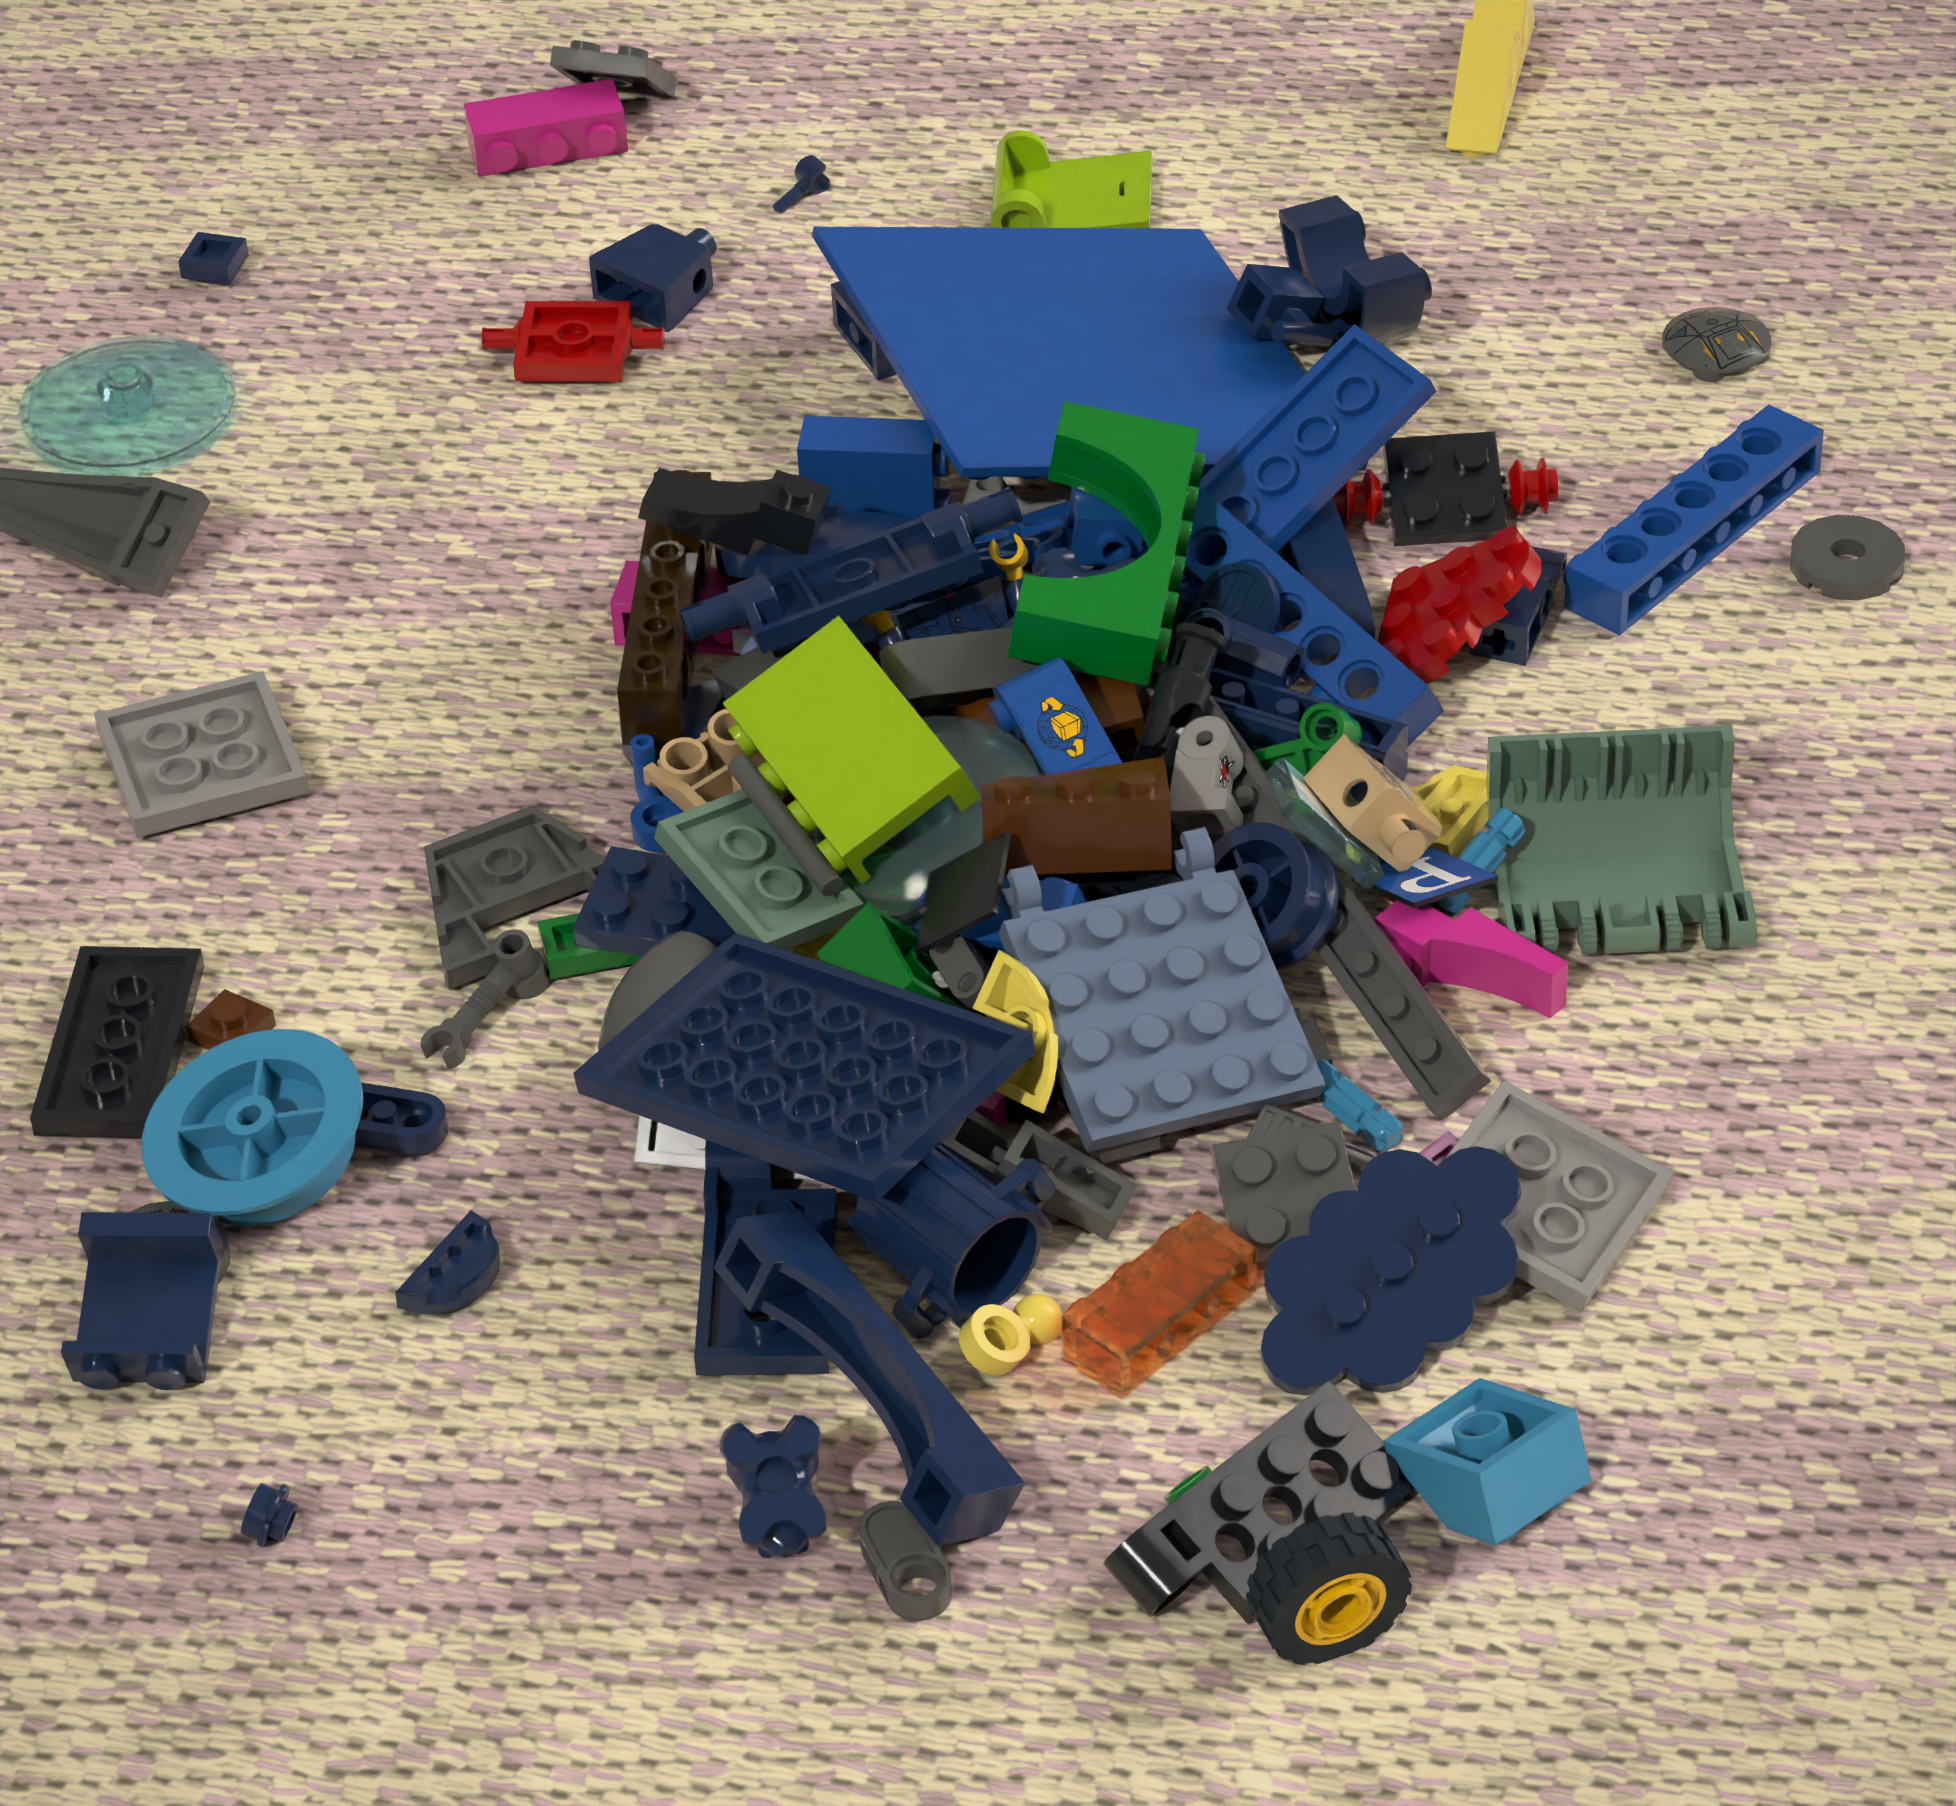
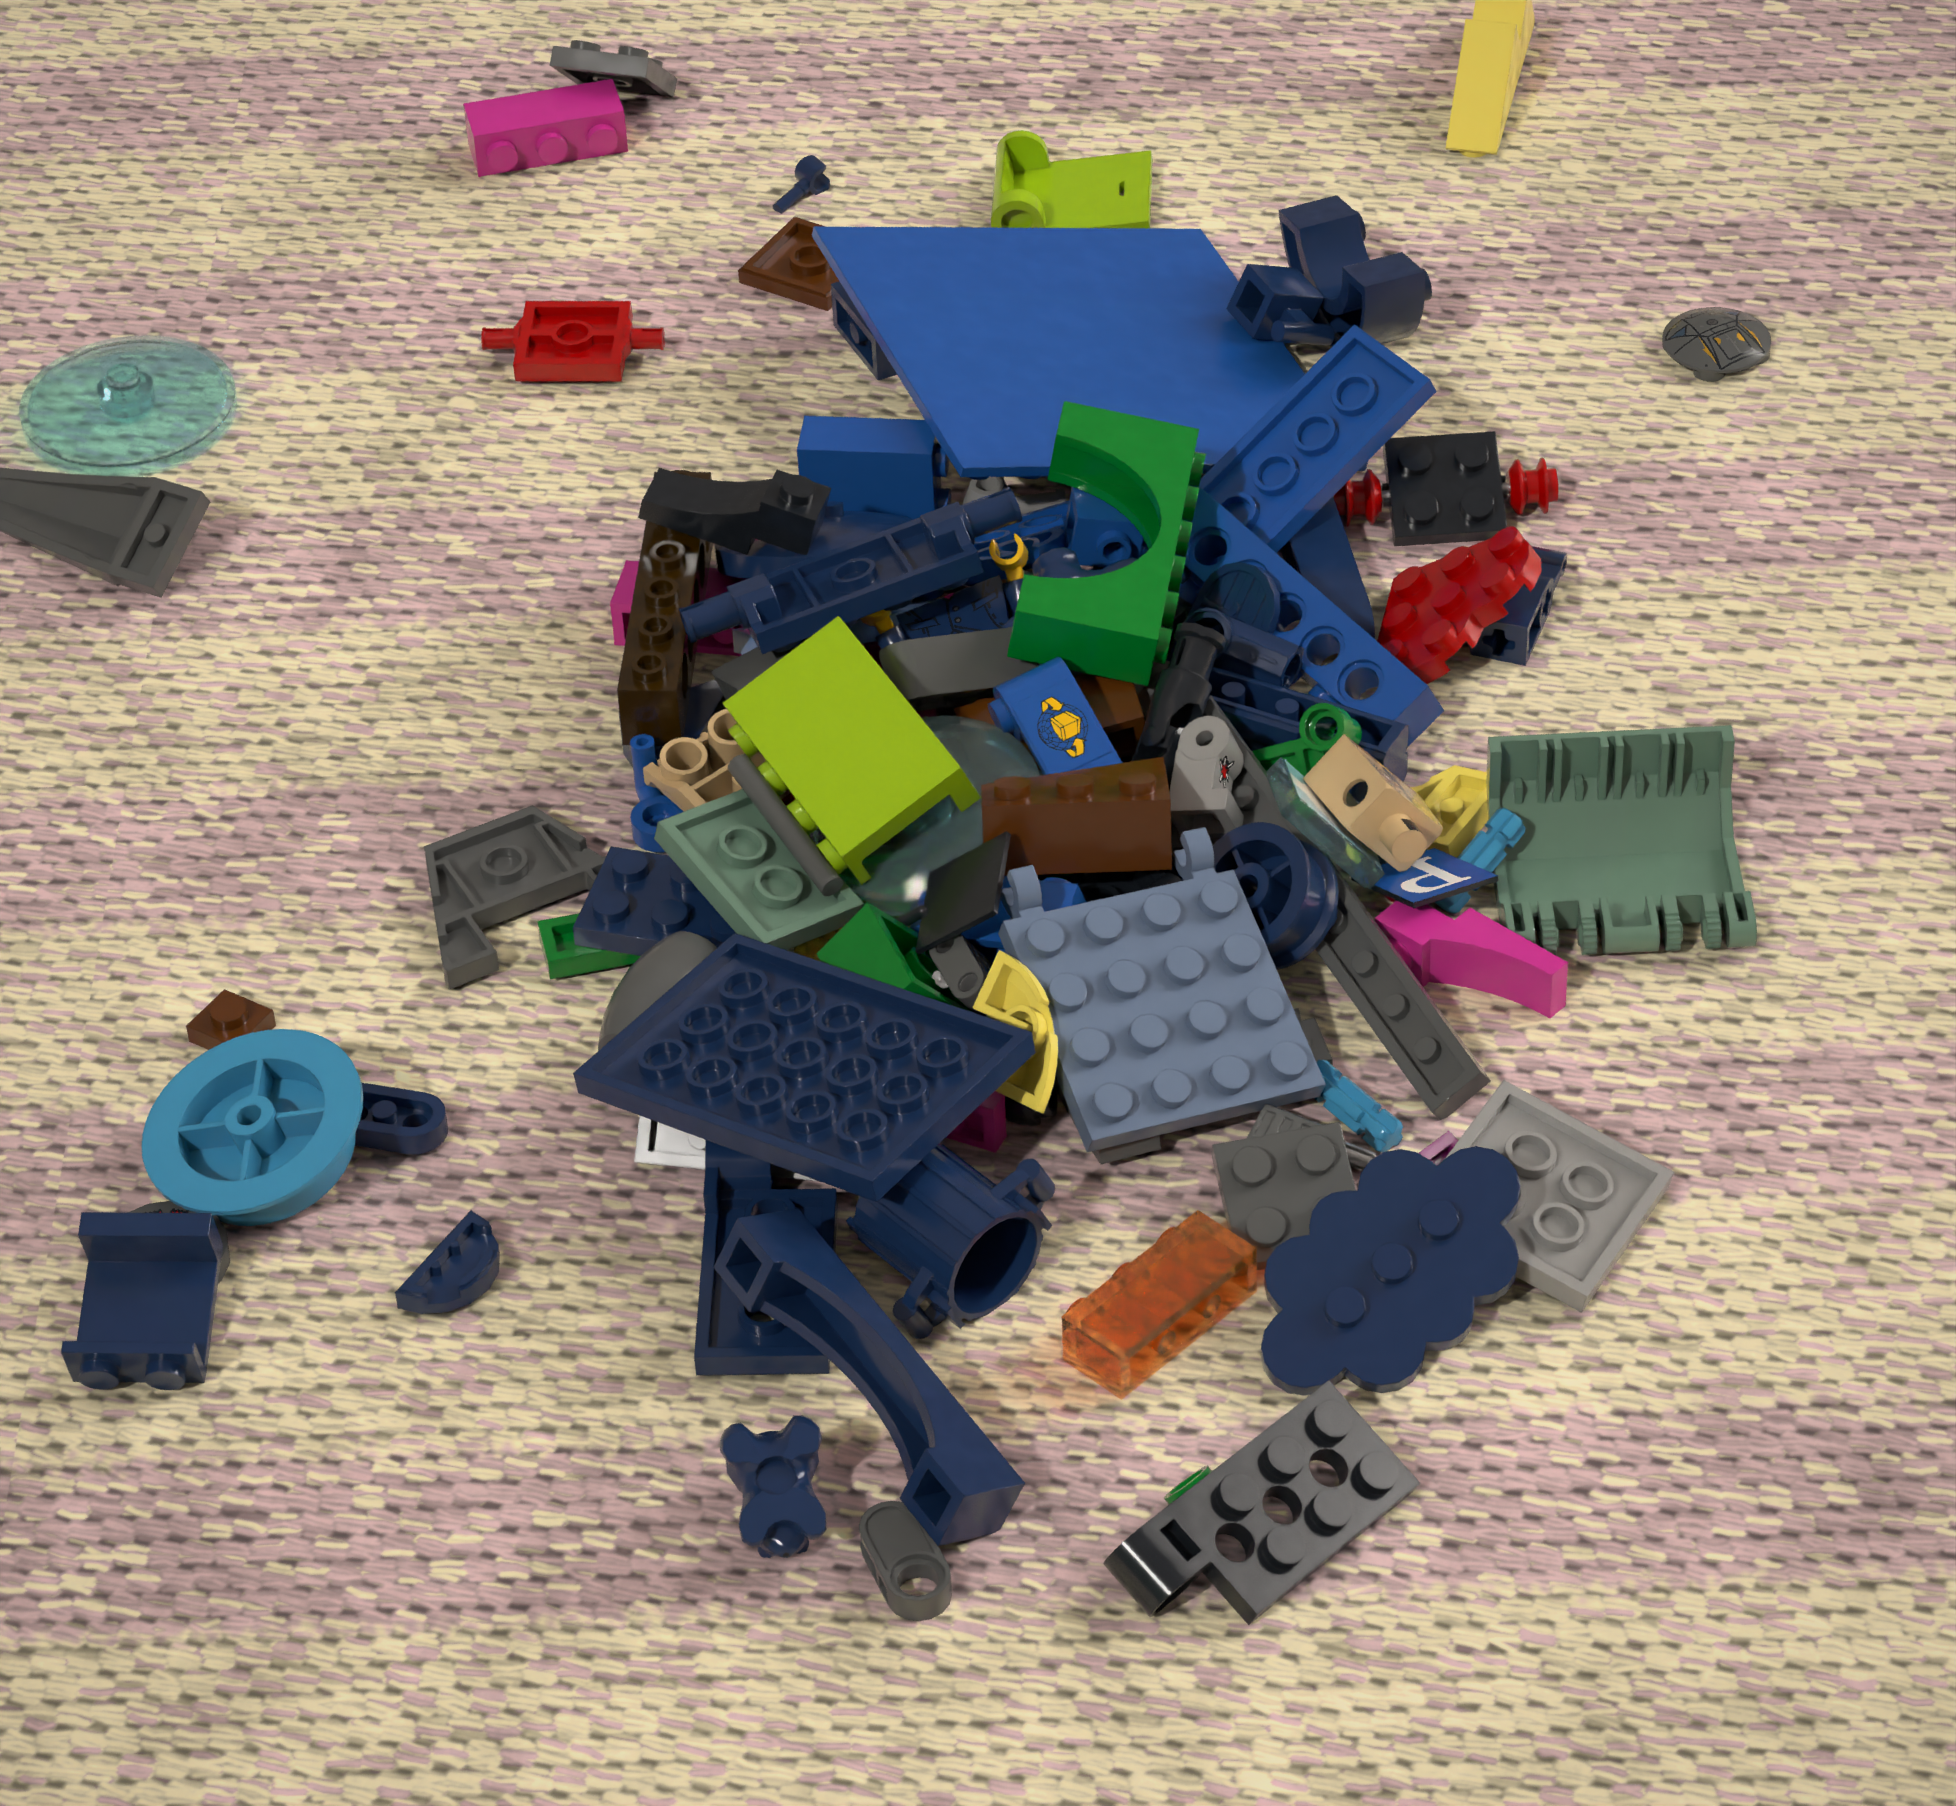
(116, 1040): black plate -> none
(201, 754): light grey plate -> none
(213, 258): dark blue plate -> none
(269, 1514): dark blue plate -> none
(518, 974): dark grey brick -> none
(657, 272): dark blue torso -> none
(792, 267): none -> reddish brown tile
(1000, 1338): light yellow plate -> none
(1085, 1189): dark grey slope -> none
(1328, 1588): black wheel -> none
(1492, 1459): dark azure slope -> none
(1692, 519): blue brick -> none
(1822, 540): dark grey tile -> none

